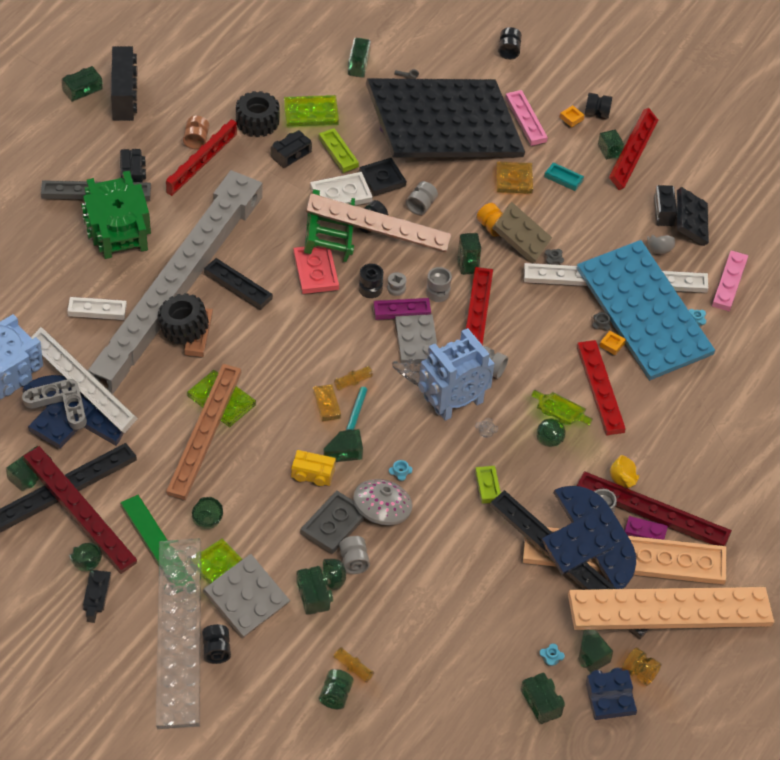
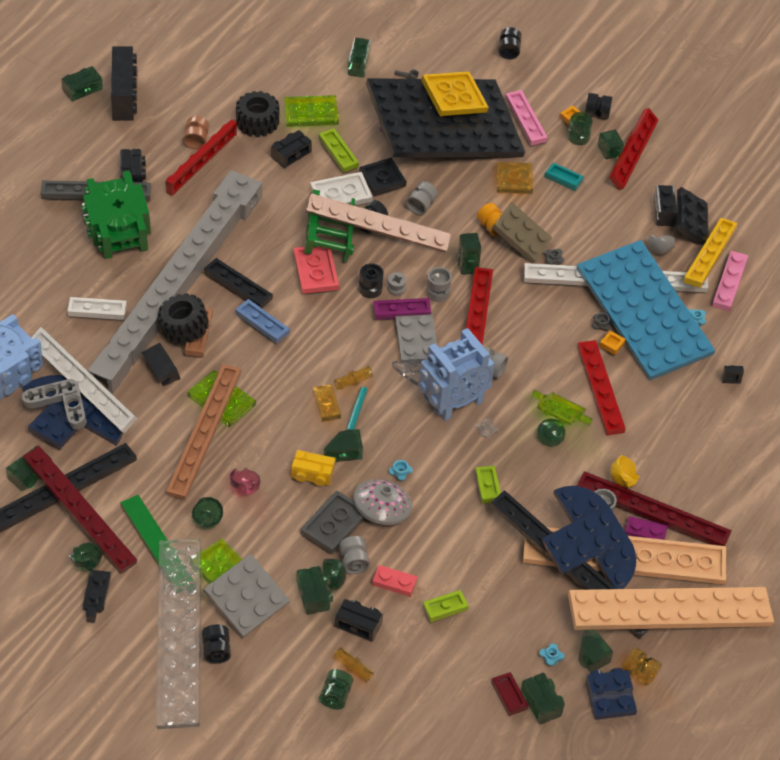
(161, 364): none -> black hinge
(244, 482): none -> clear pink hair
(262, 321): none -> medium blue plate
(358, 619): none -> black brick
(394, 580): none -> coral plate
(445, 606): none -> lime plate
(454, 93): none -> yellow plate
(509, 694): none -> dark red tile
(580, 128): none -> clear green wheel
(710, 253): none -> yellow plate
(732, 374): none -> black plate

